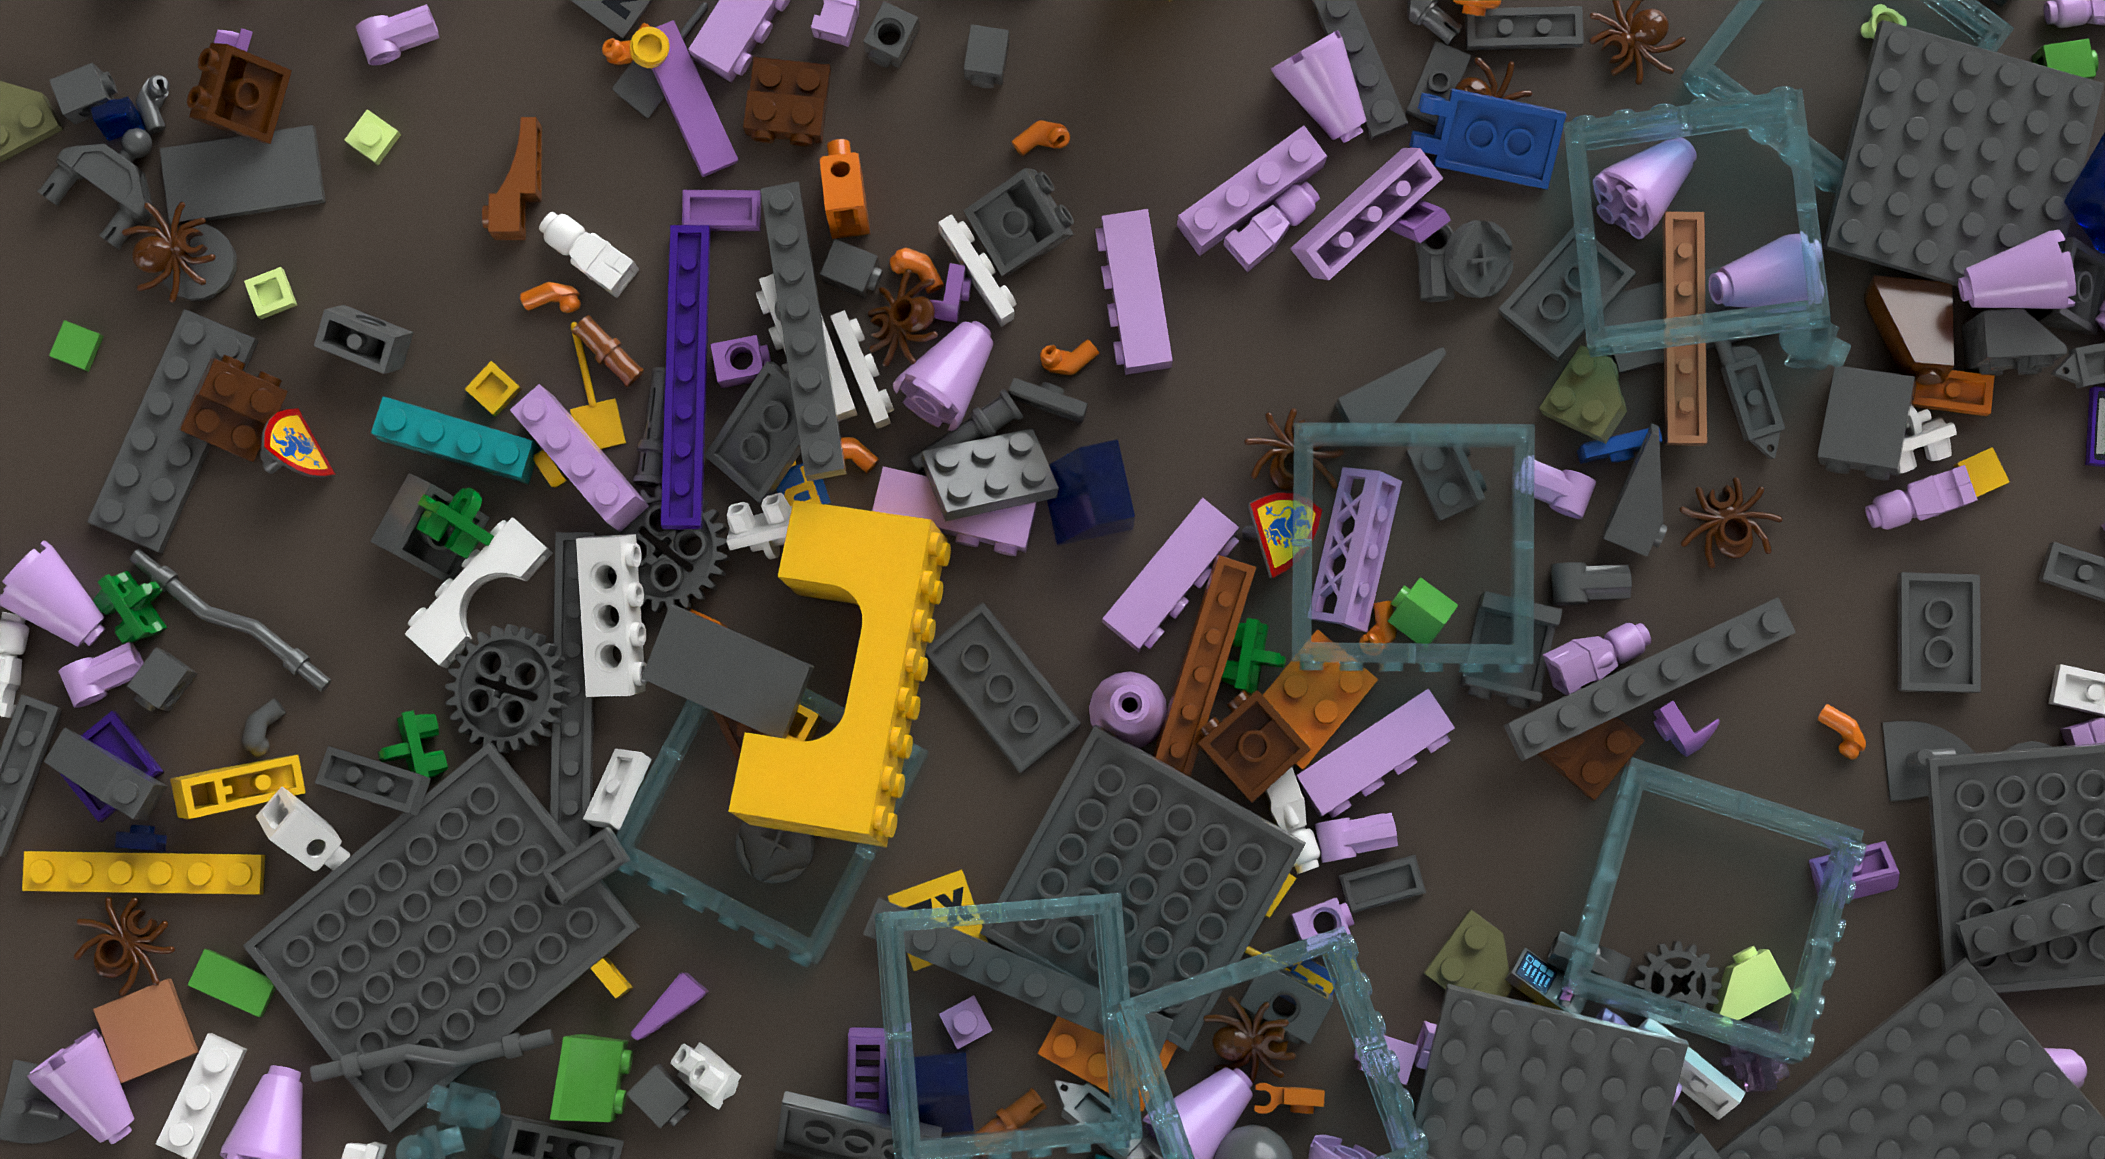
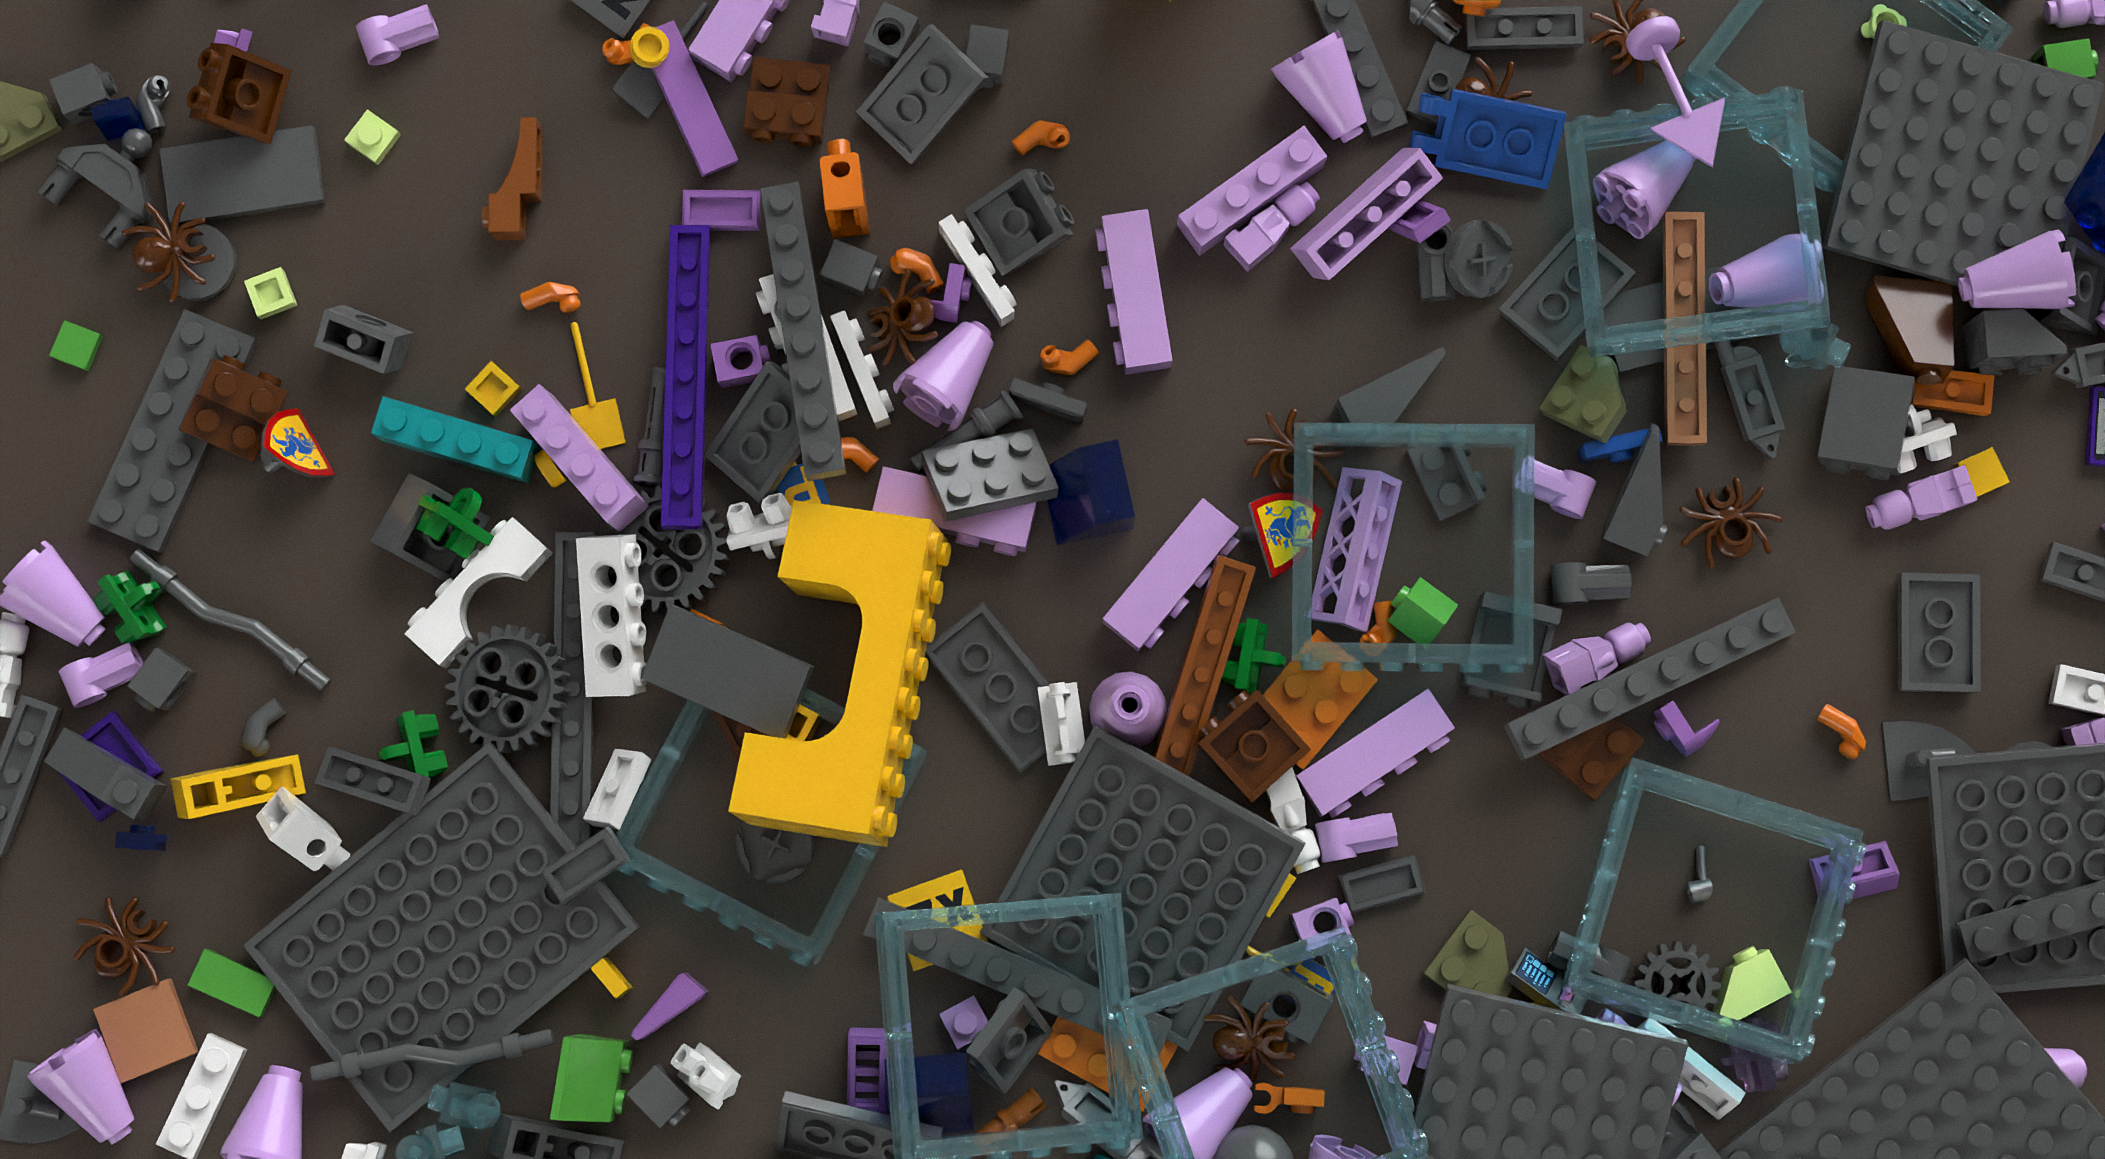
(143, 872): yellow plate -> none
(589, 253): white piece -> none
(608, 351): dark orange pin -> none
(922, 94): none -> dark grey plate
(1008, 1041): none -> dark grey plate
(1061, 722): none -> white hinge
(1696, 129): none -> lavender piece
(1702, 888): none -> flat silver hand

